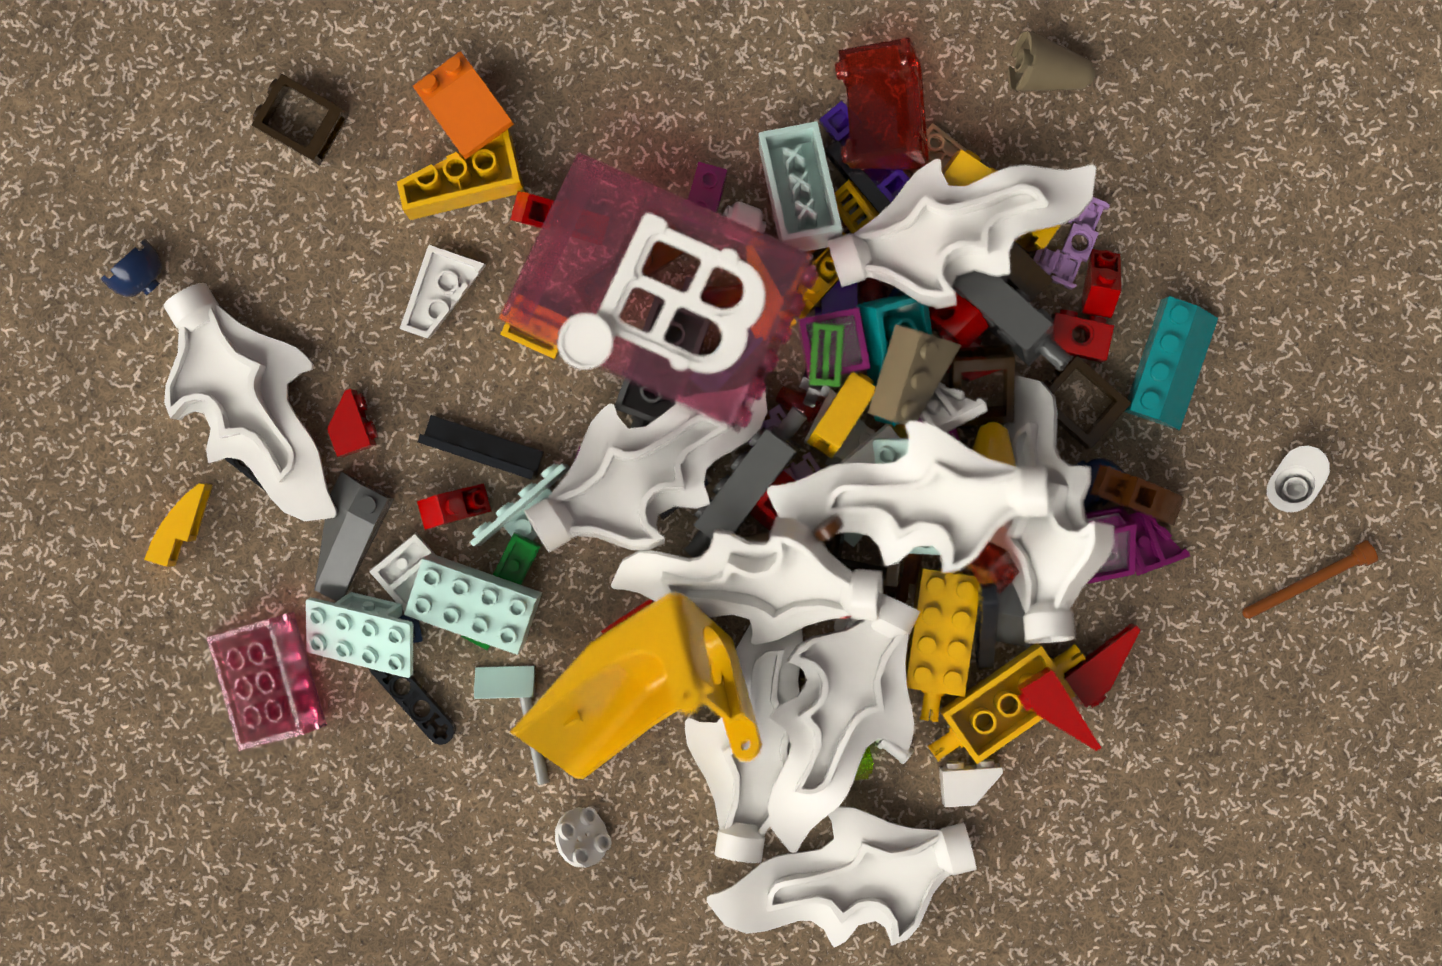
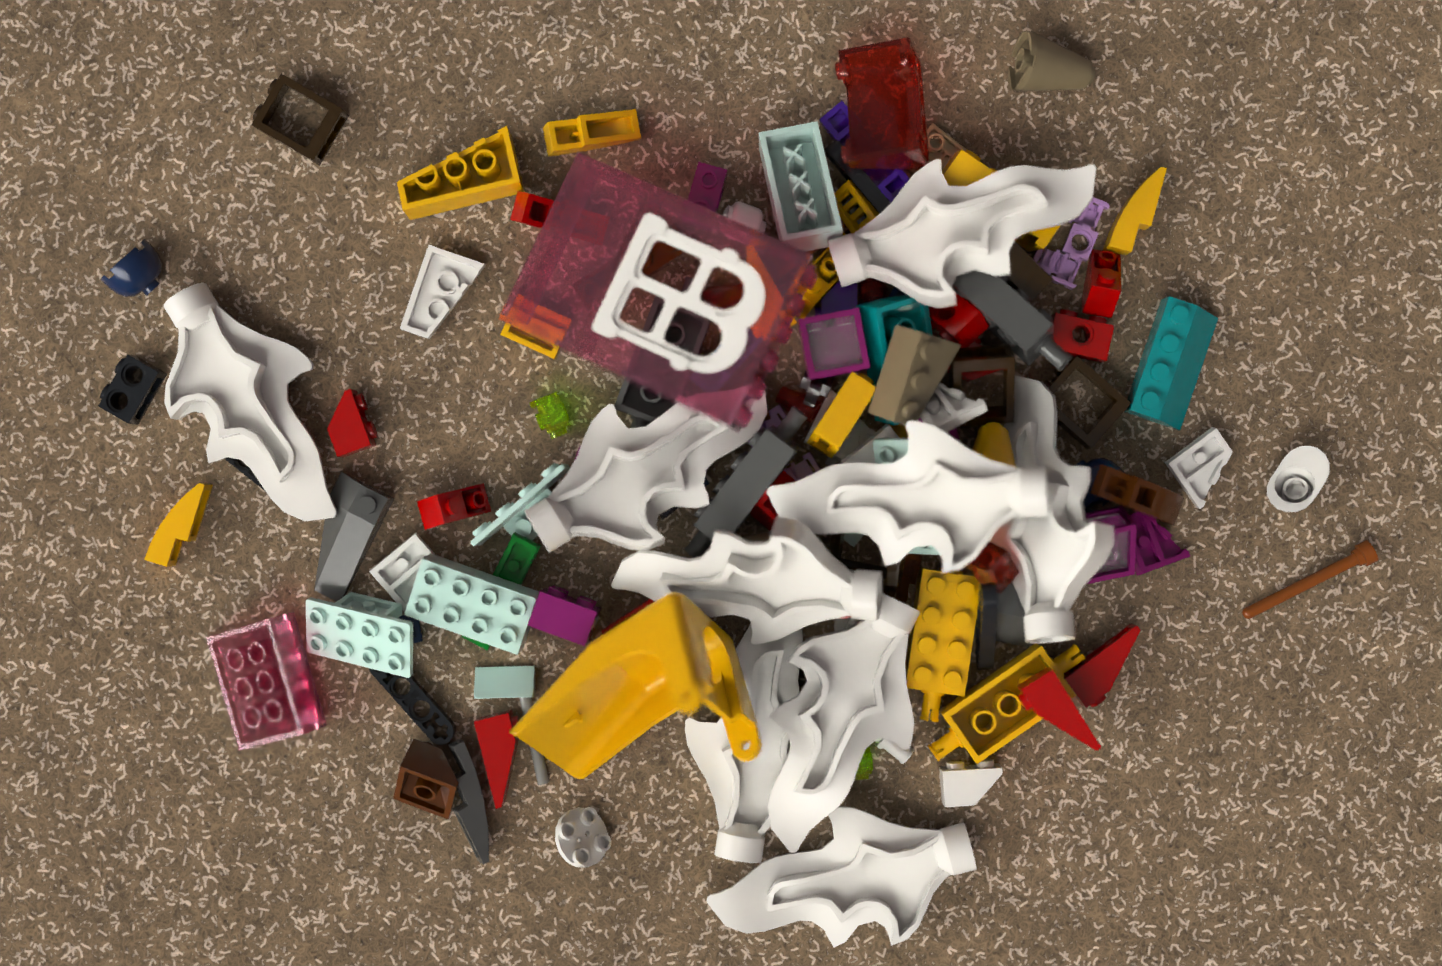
(138, 394): none -> black brick
(426, 780): none -> reddish brown slope
(463, 105): orange slope -> none
(472, 811): none -> dark grey slope
(482, 447): black fence -> none
(498, 751): none -> red slope
(552, 415): none -> clear neon green brick
(565, 615): none -> magenta piece
(585, 341): white piece -> none
(591, 132): none -> yellow slope
(826, 353): bright green tile -> none
(828, 528): reddish brown tile -> none
(1135, 214): none -> yellow slope
(1200, 465): none -> white wing

